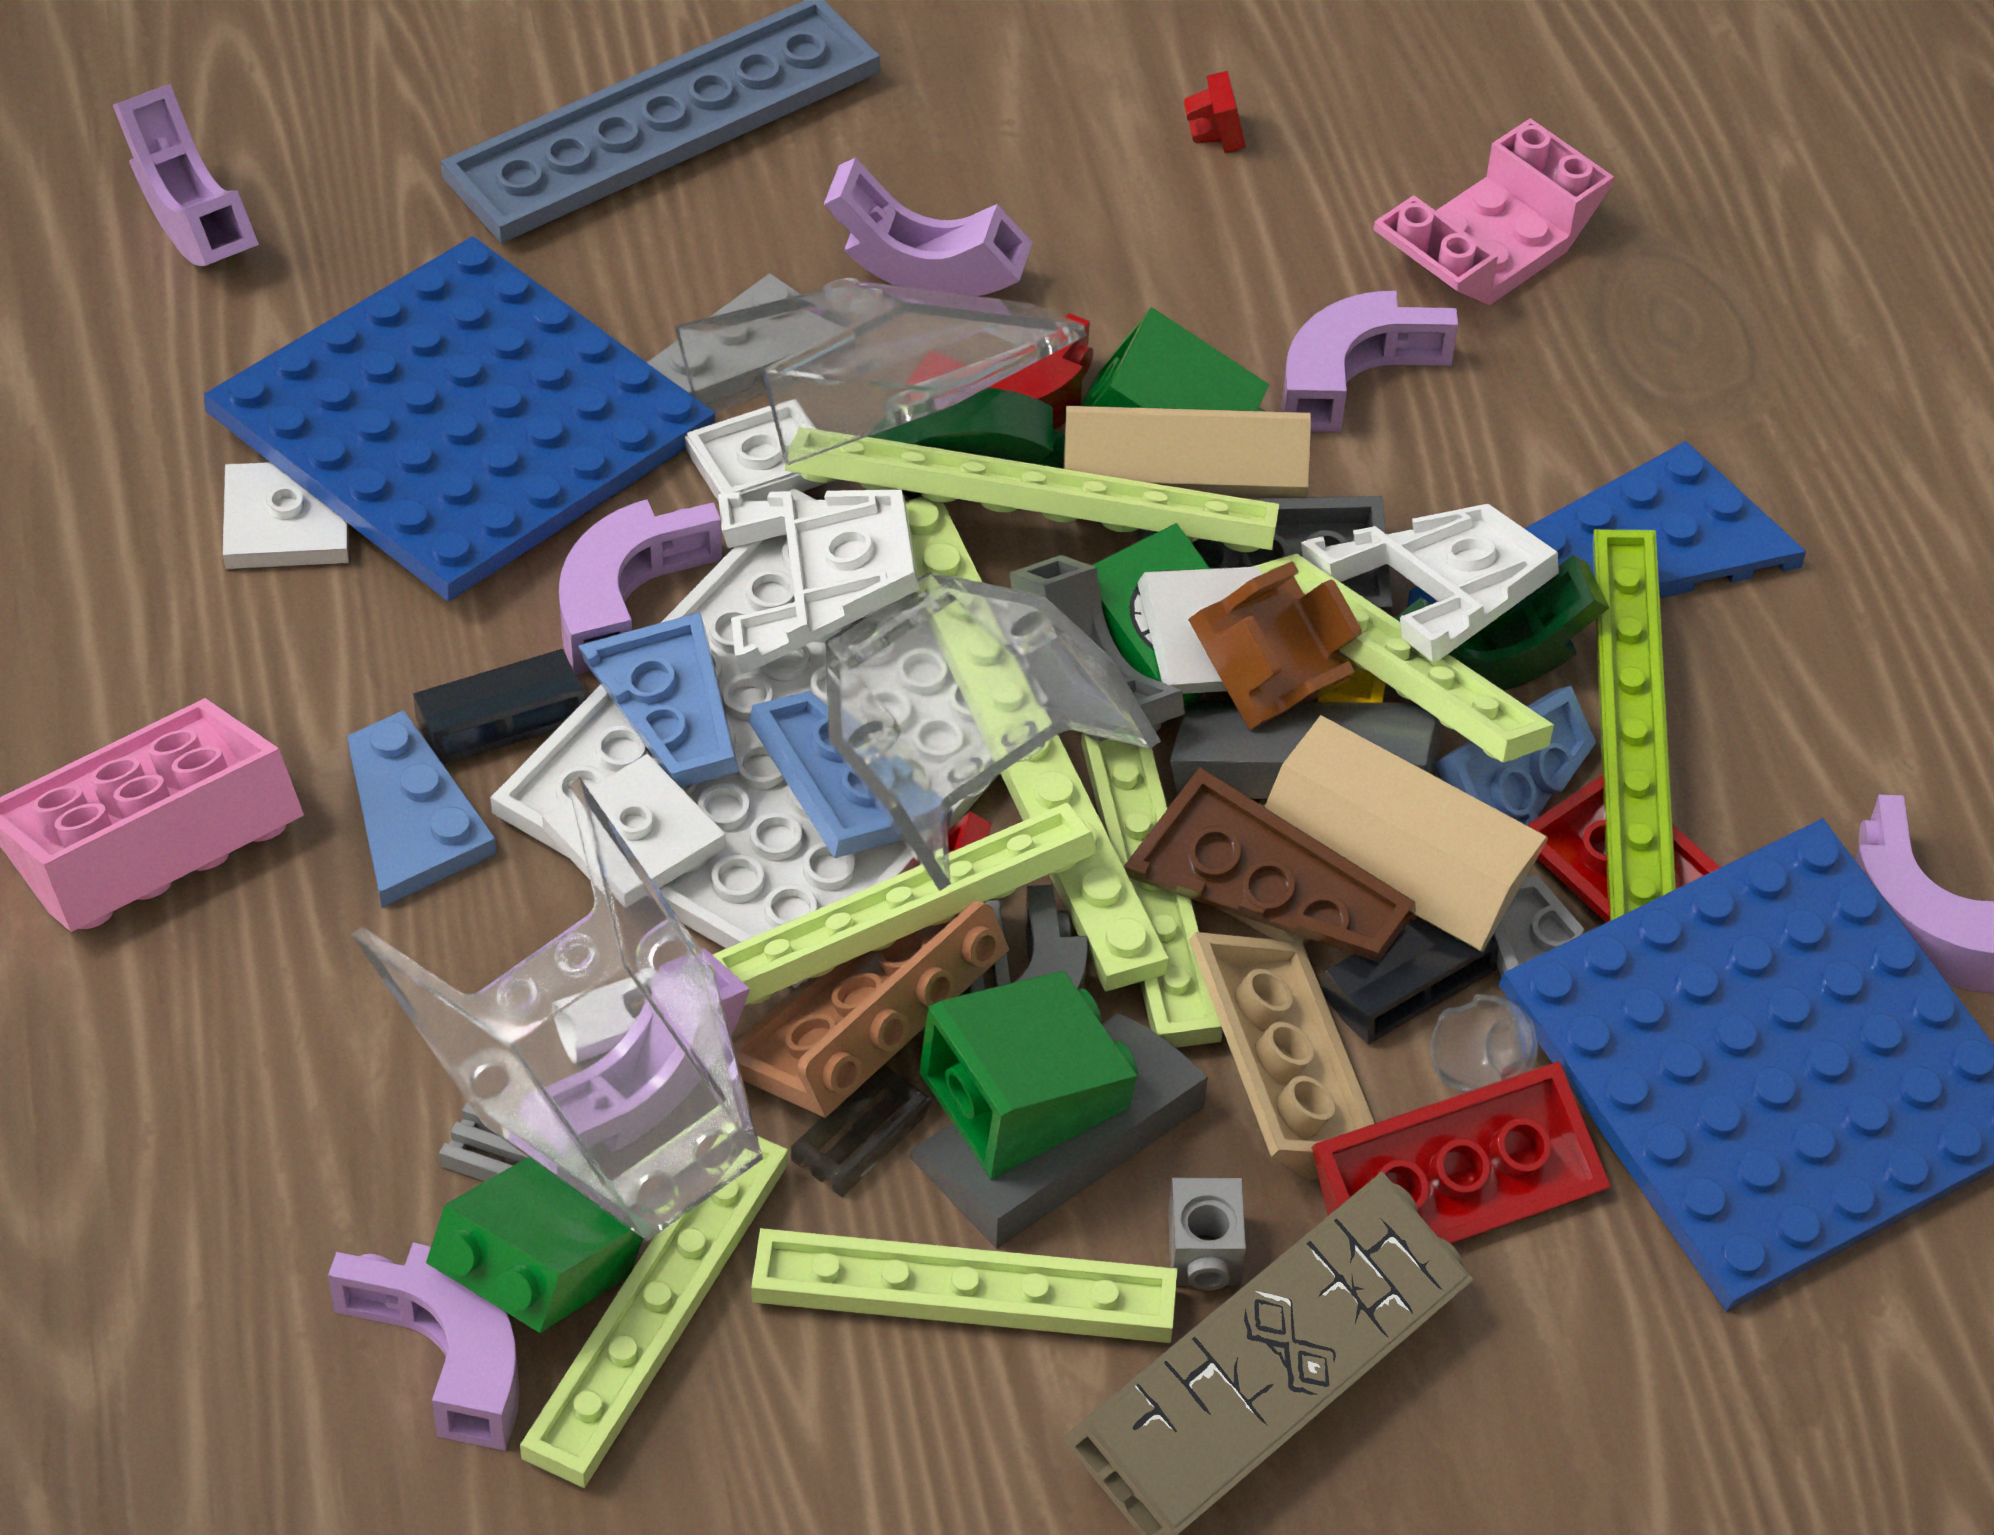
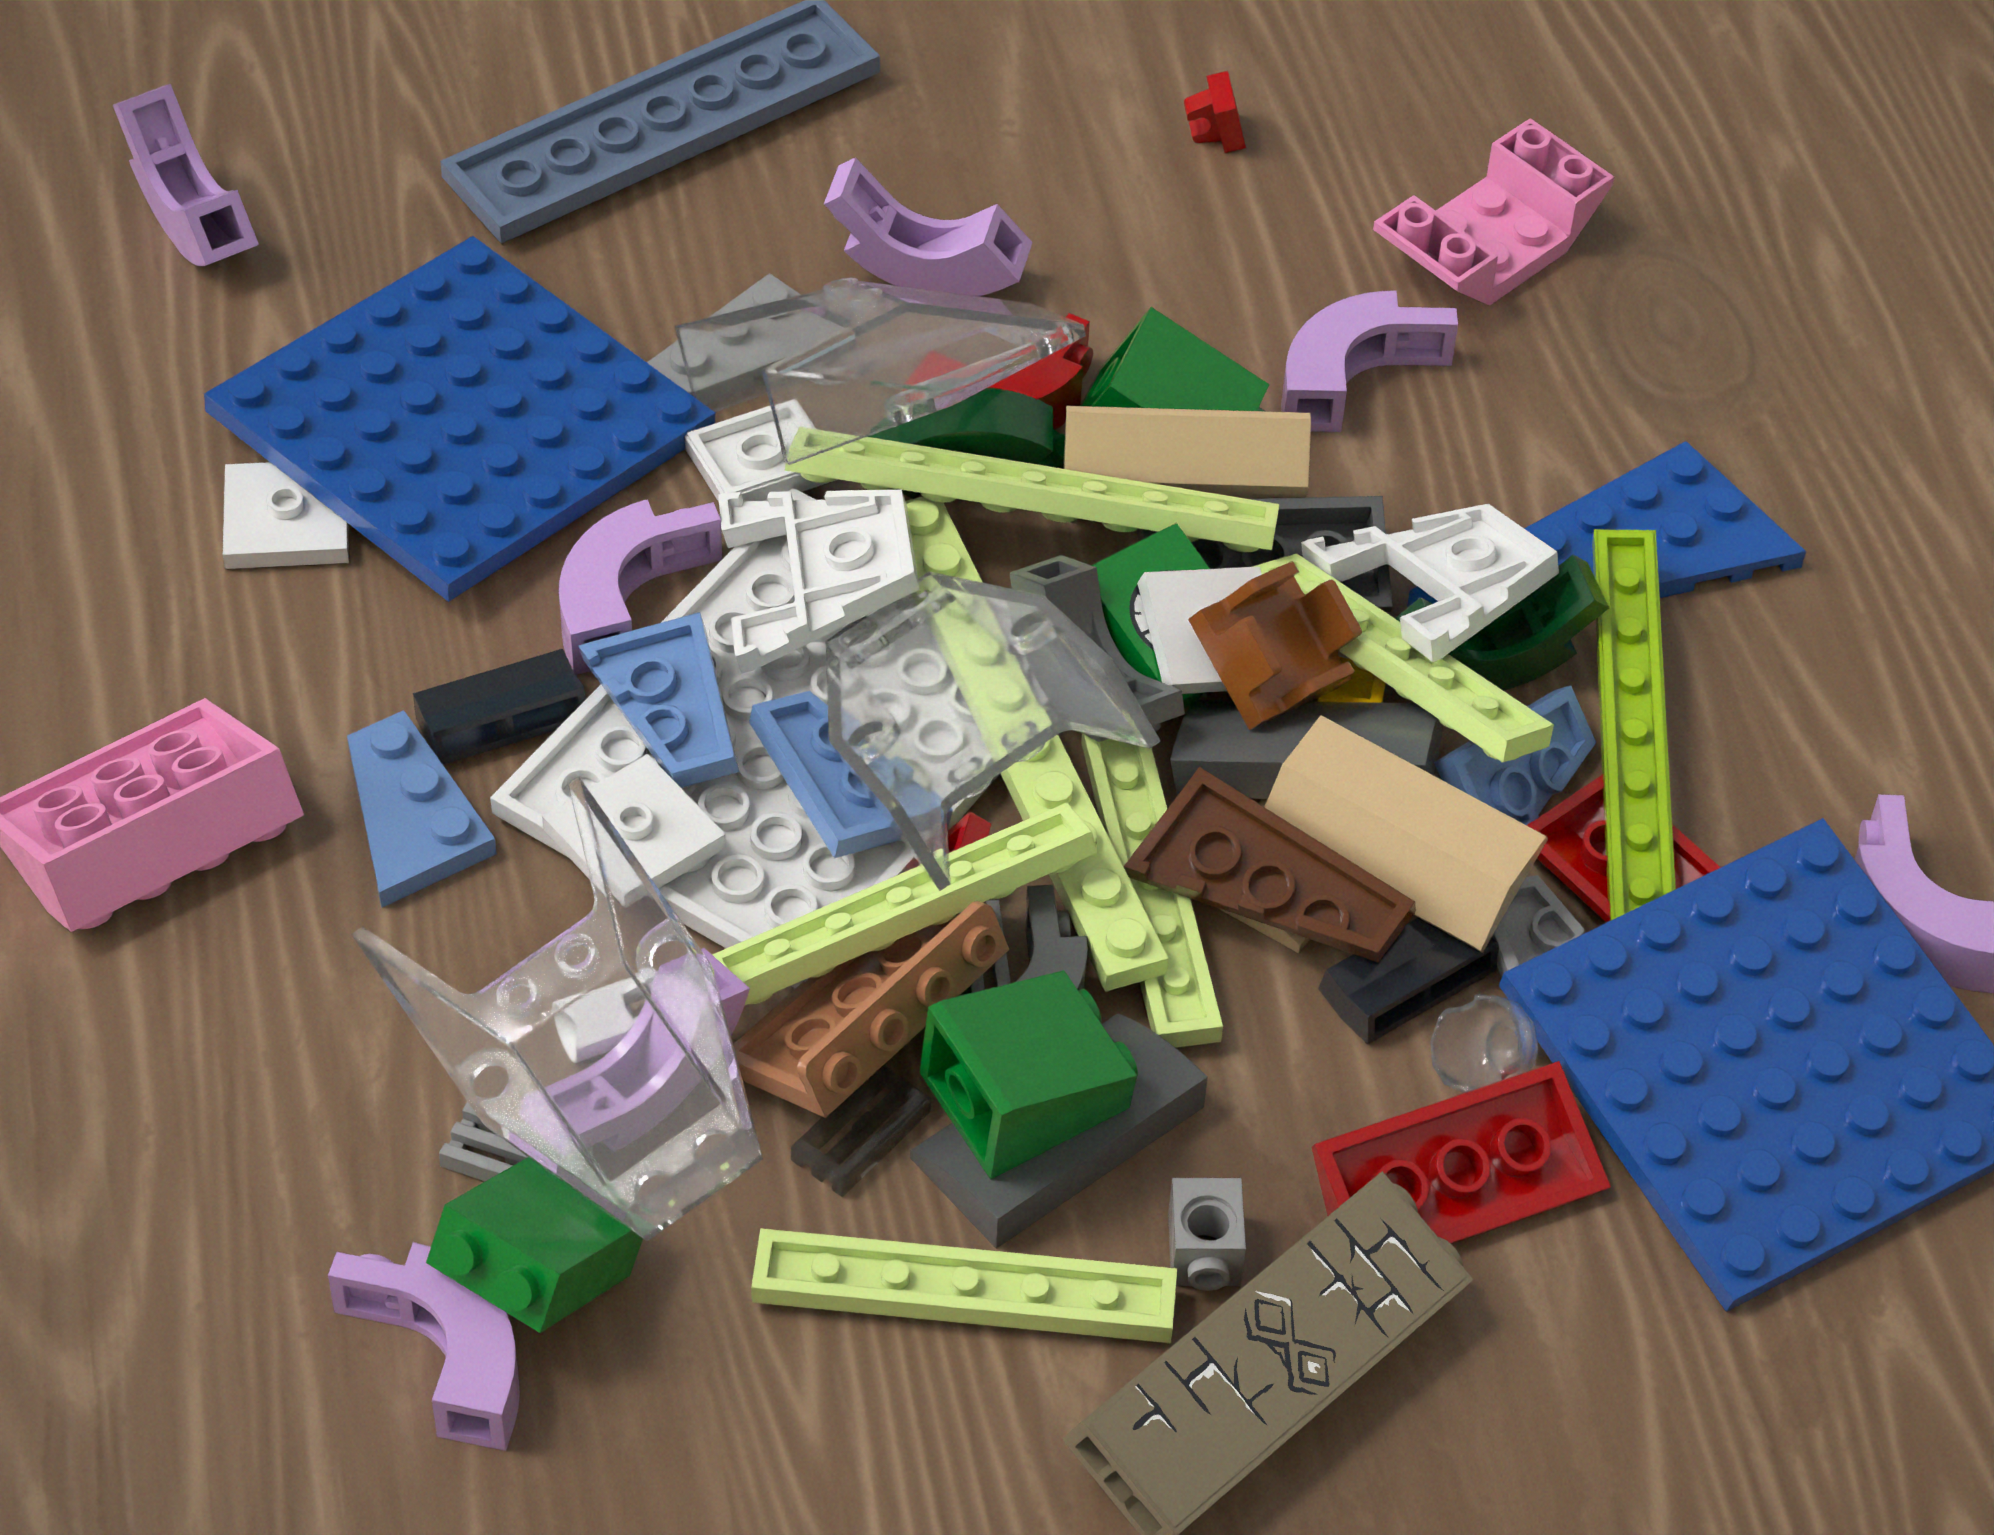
(645, 1325): yellowish green plate -> none
(1282, 1044): tan slope -> none

